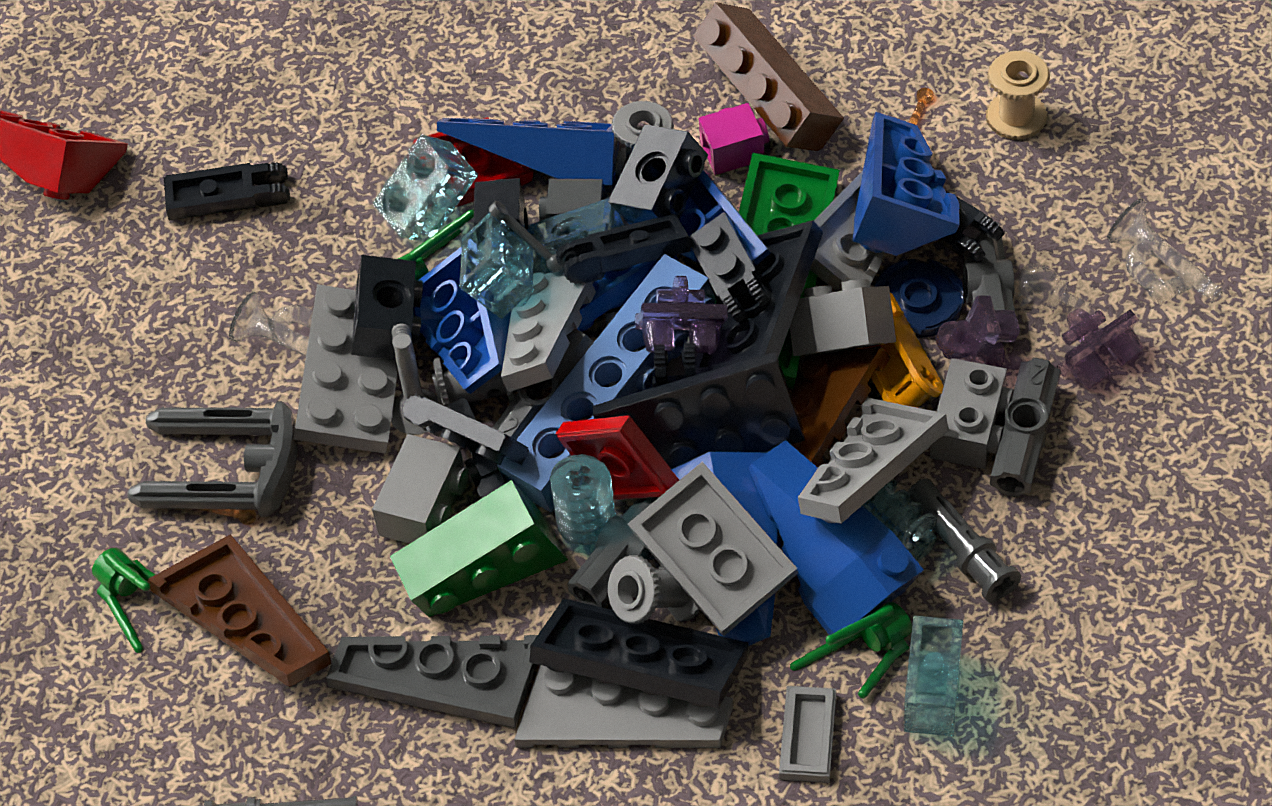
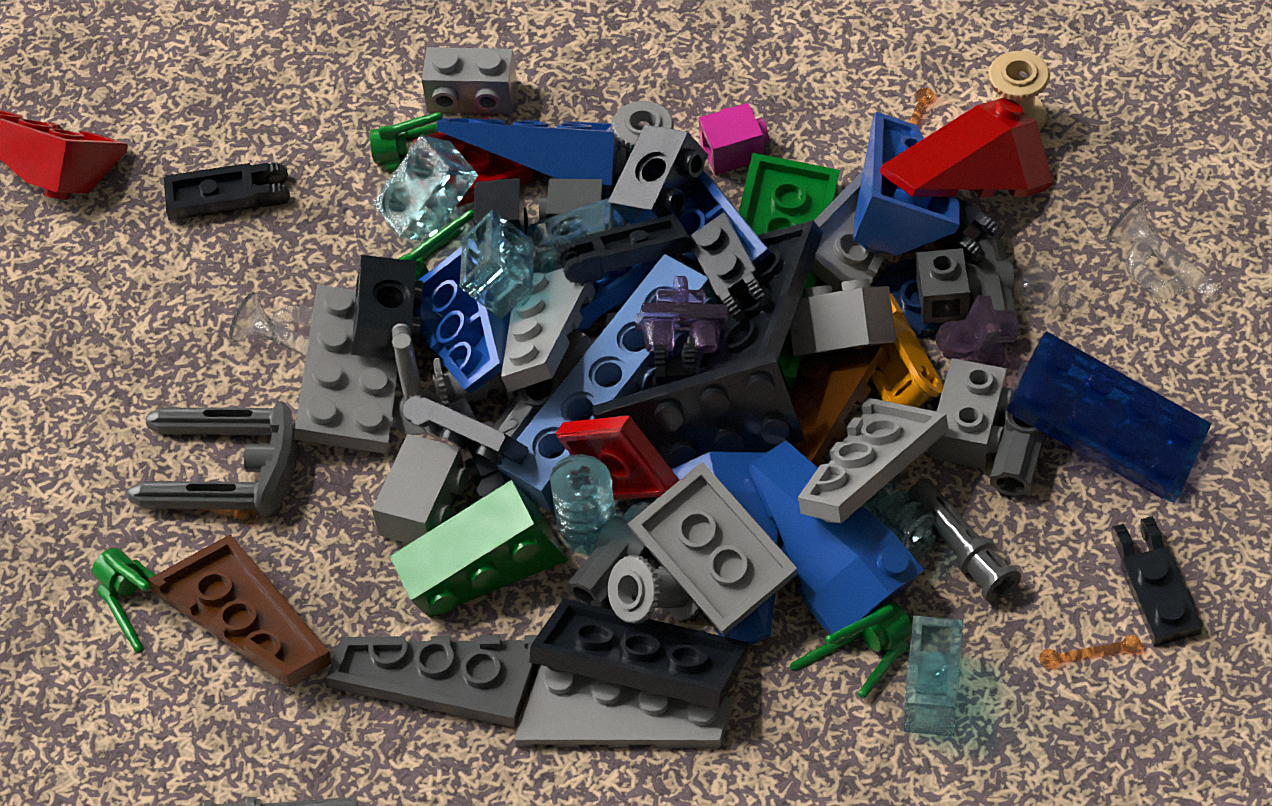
(392, 141): none -> green plant
(469, 80): none -> light grey brick
(500, 212): dark grey hinge -> none
(768, 77): reddish brown brick -> none
(807, 734): light grey tile -> none
(942, 285): none -> dark grey brick
(978, 152): none -> red wedge
(1050, 658): none -> clear orange hinge
(1108, 417): none -> clear blue plate
(1115, 337): clear purple hips -> none
(1156, 585): none -> black hinge

